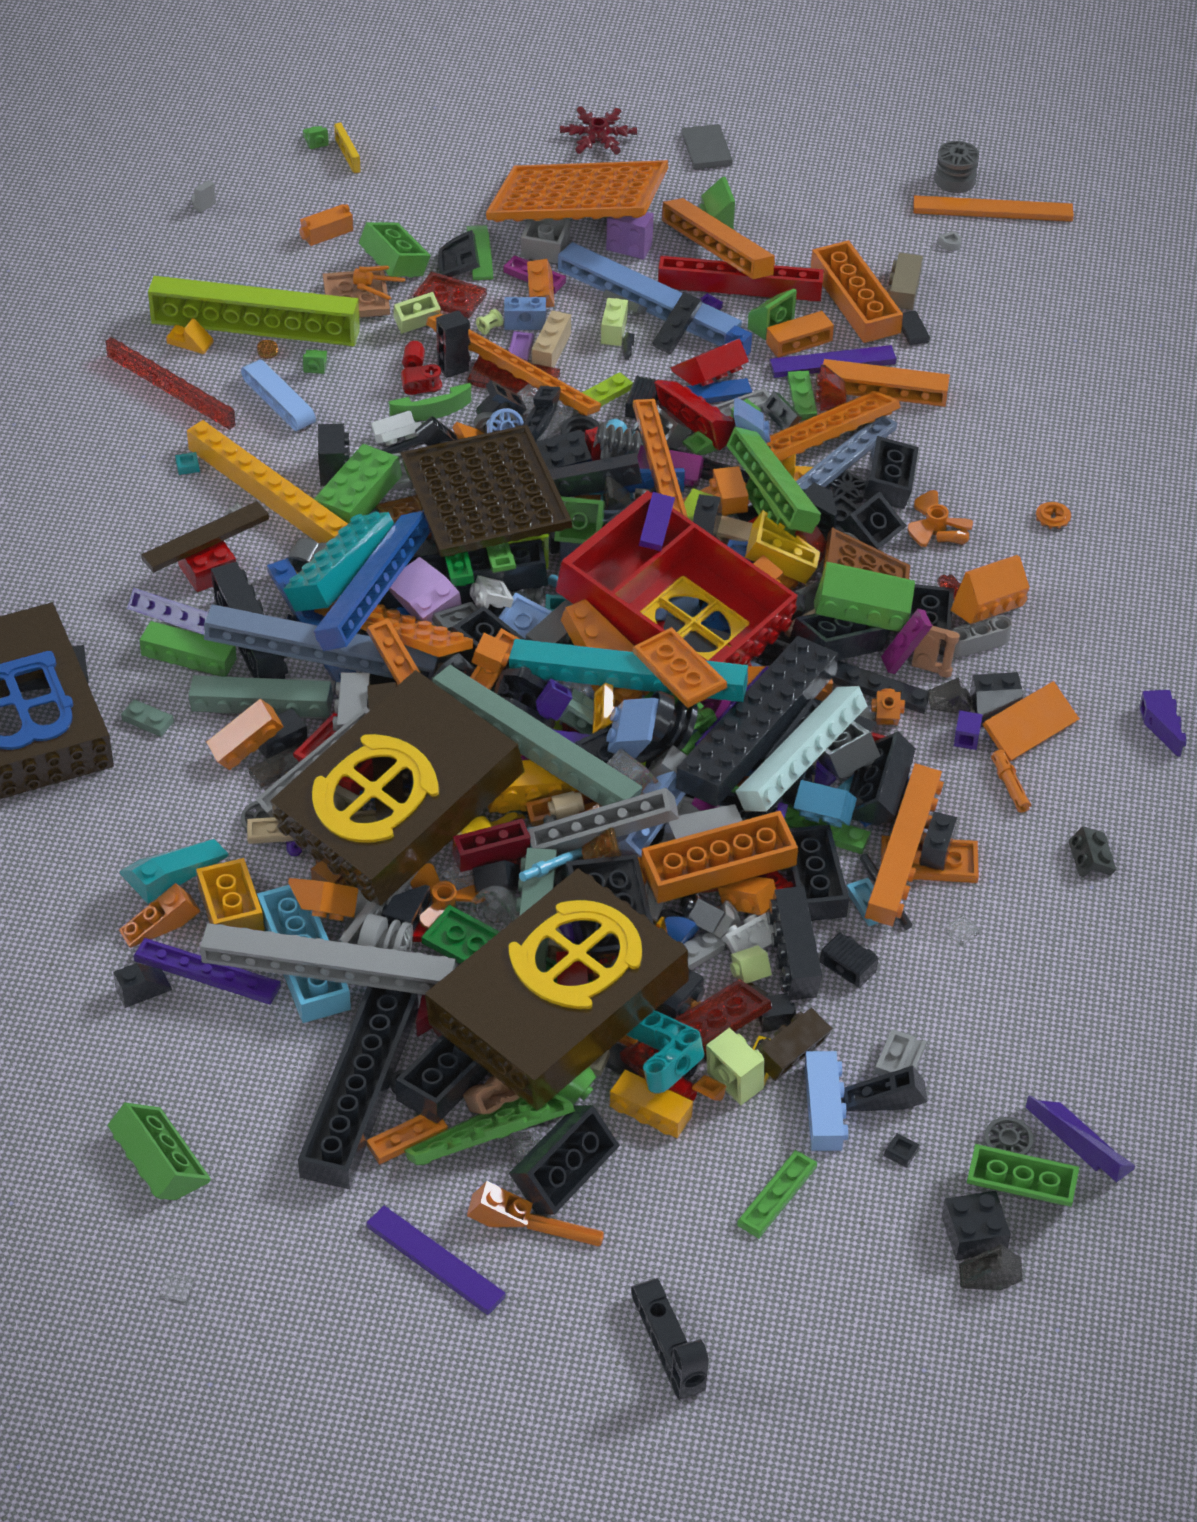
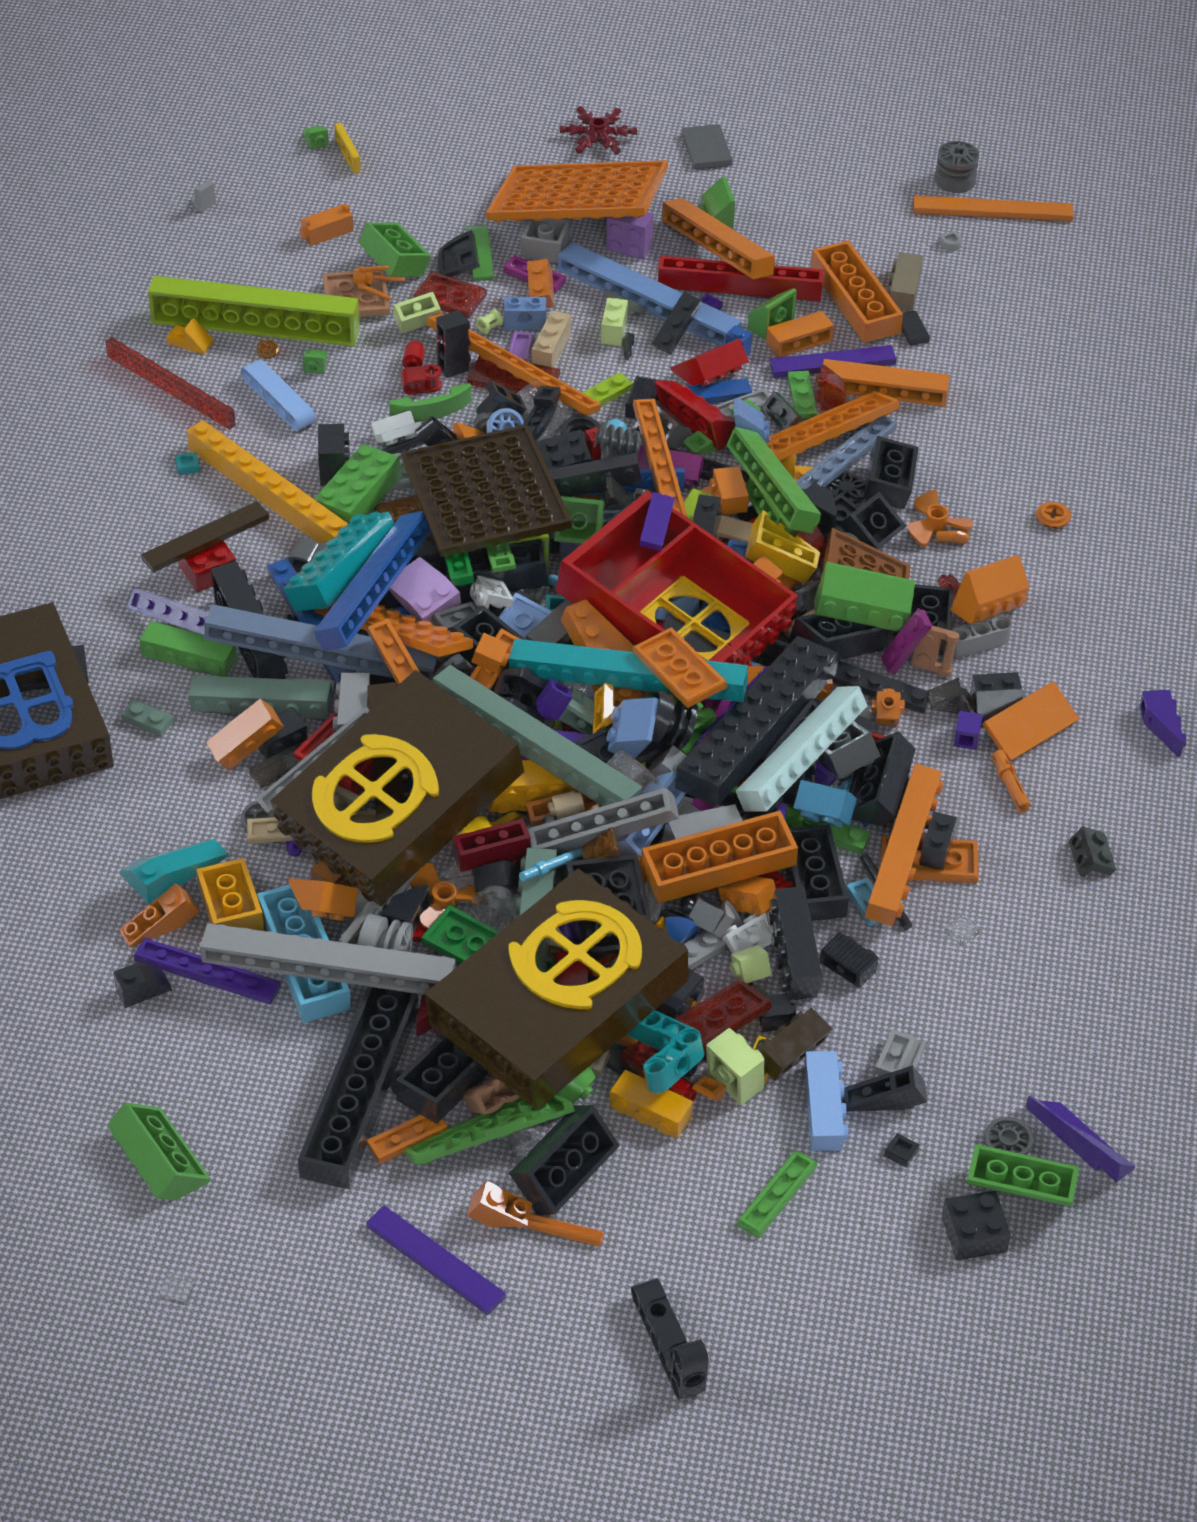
(991, 1270): clear smoke slope -> none

